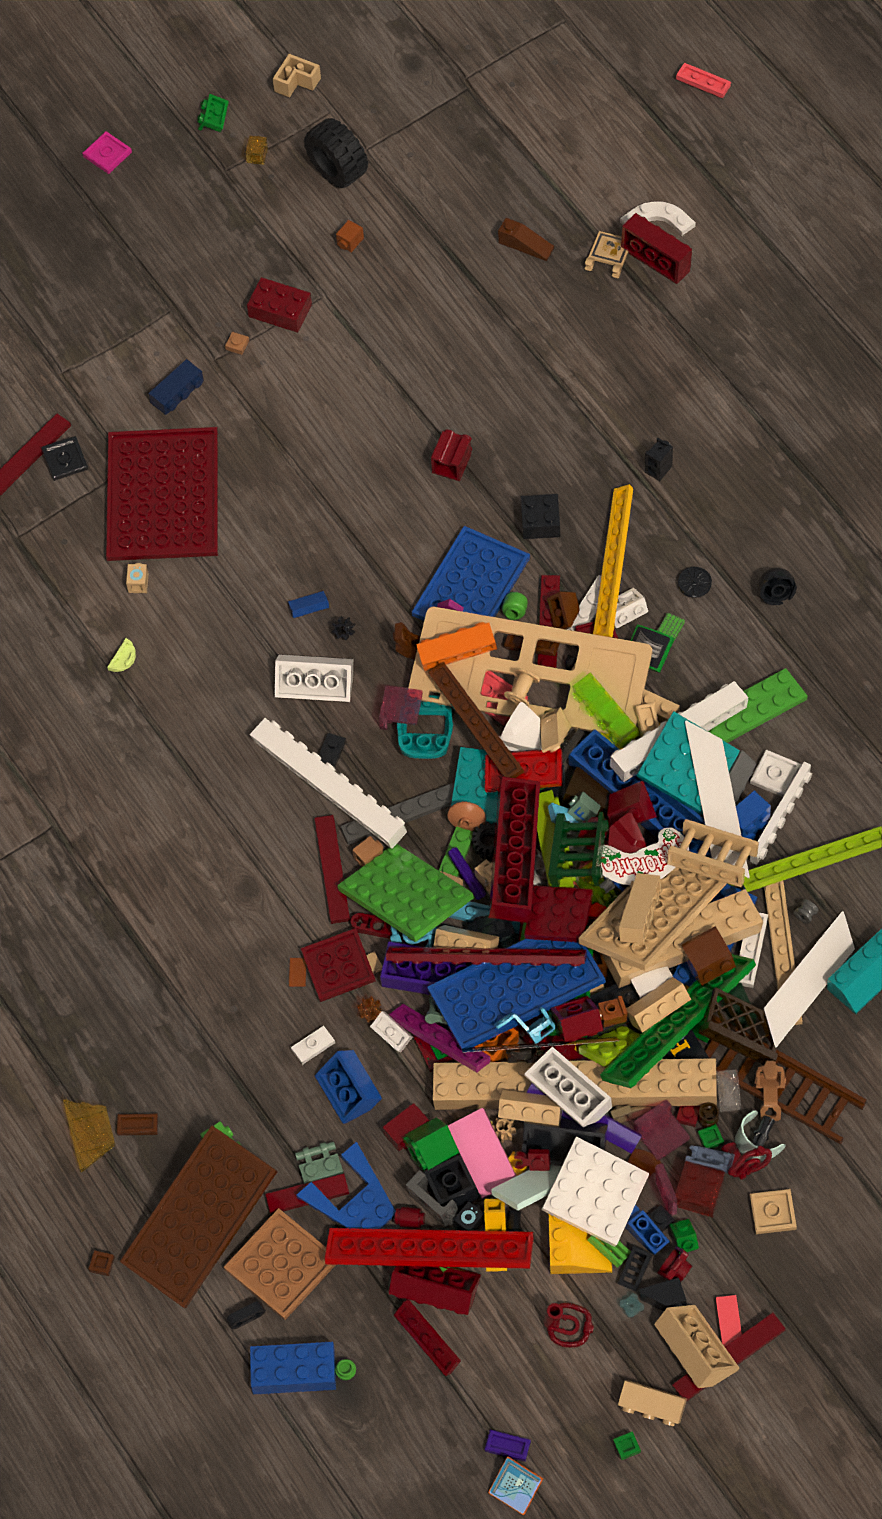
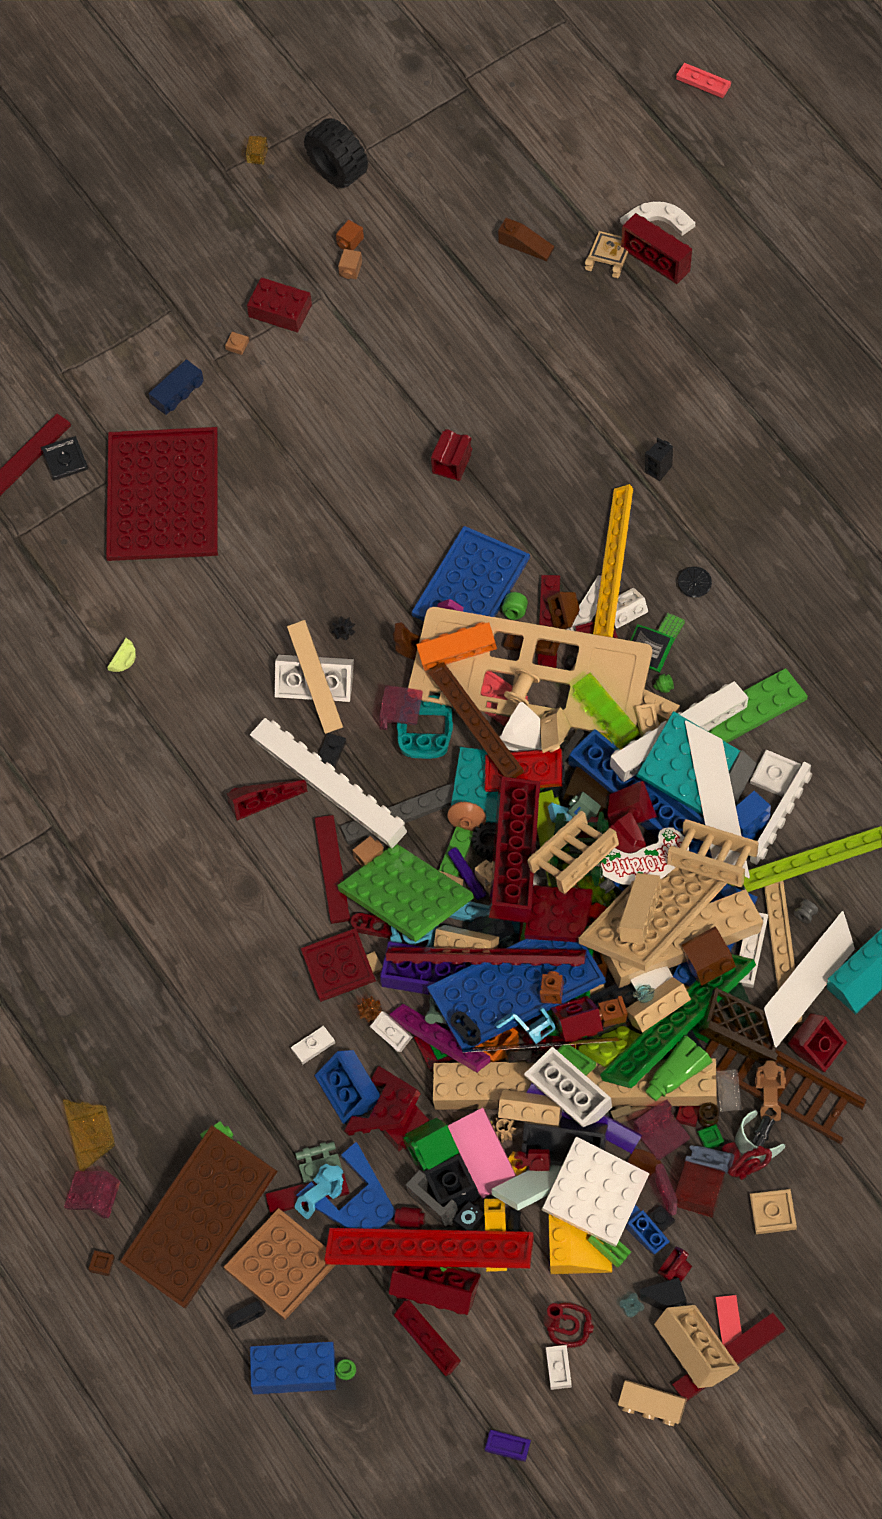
(93, 1192): none -> clear pink bracket
(107, 152): dark pink tile -> none
(137, 578): tan brick -> none
(137, 1124): reddish brown tile -> none
(212, 113): green bracket -> none
(255, 798): none -> dark red wedge
(296, 72): tan brick -> none
(297, 972): dark orange sticker -> none
(308, 604): blue slope -> none
(315, 677): none -> tan tile
(328, 1181): none -> medium azure piece
(350, 264): none -> medium nougat brick
(391, 1108): none -> dark red wing
(469, 1025): none -> black beam
(515, 1485): piece -> none
(540, 516): black brick -> none
(552, 988): none -> dark orange brick
(558, 1367): none -> white plate
(577, 1058): none -> bright green tile
(584, 863): none -> tan fence
(626, 1445): green plate -> none
(640, 1252): black slope -> none
(644, 993): none -> clear light blue plate
(664, 683): none -> bright green plate
(680, 1066): none -> bright green piece
(684, 1235): green bracket -> none
(776, 586): black cylinder -> none
(818, 1042): none -> dark red slope

